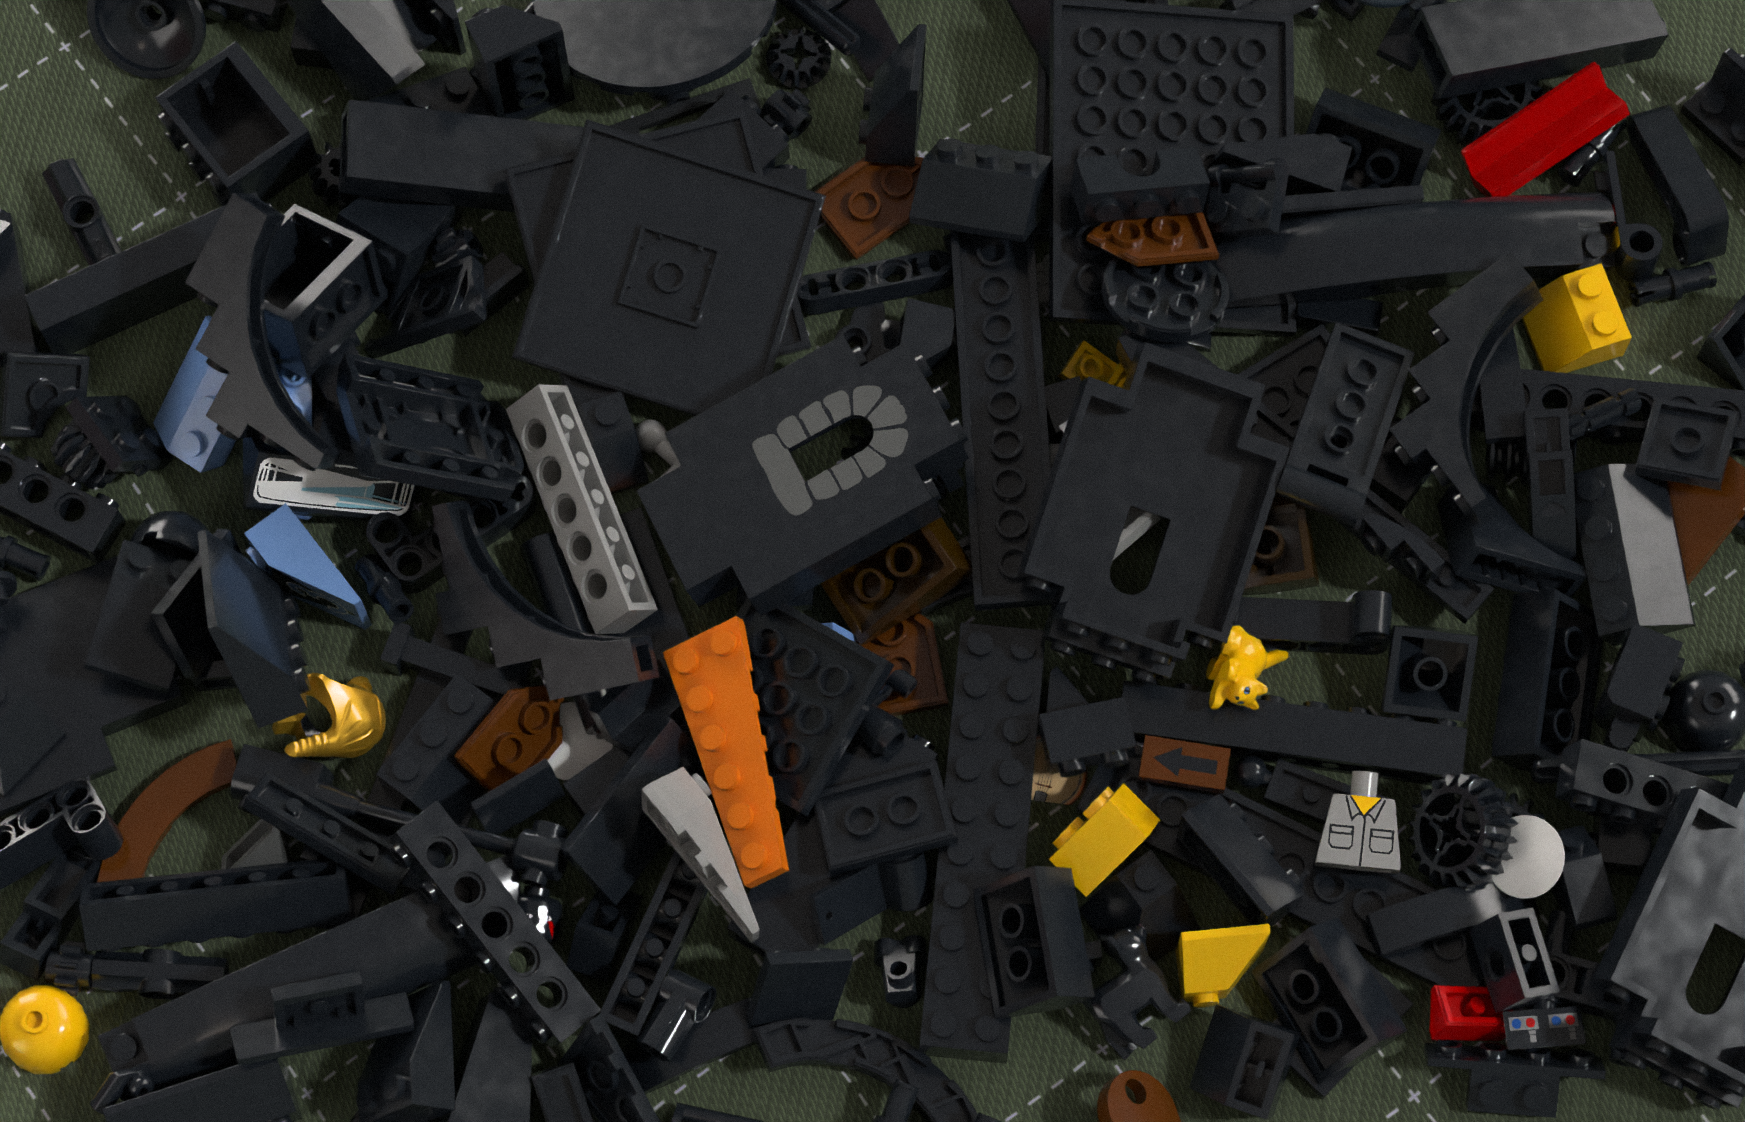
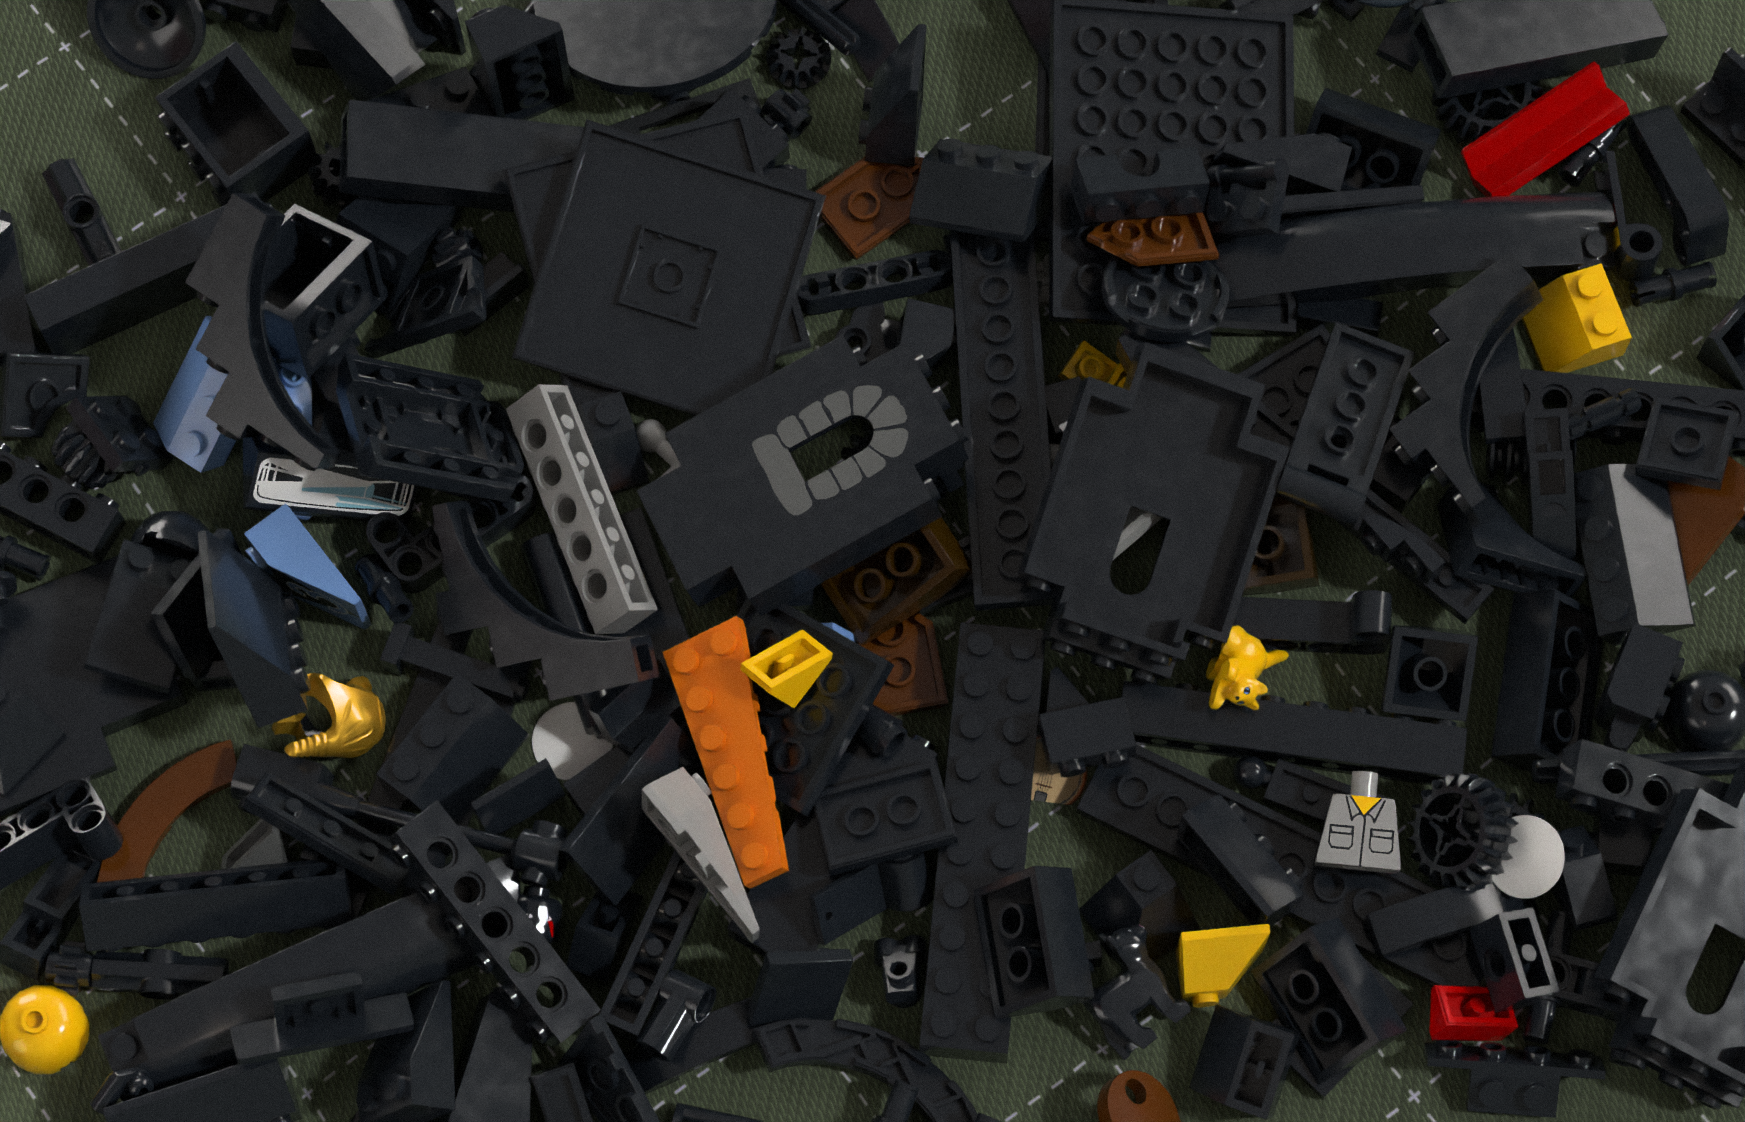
(513, 737): reddish brown tile -> none
(788, 667): none -> yellow slope
(898, 682): black hand -> none
(1112, 831): yellow brick -> none
(1184, 764): reddish brown tile -> none
(1544, 1027): black sticker -> none

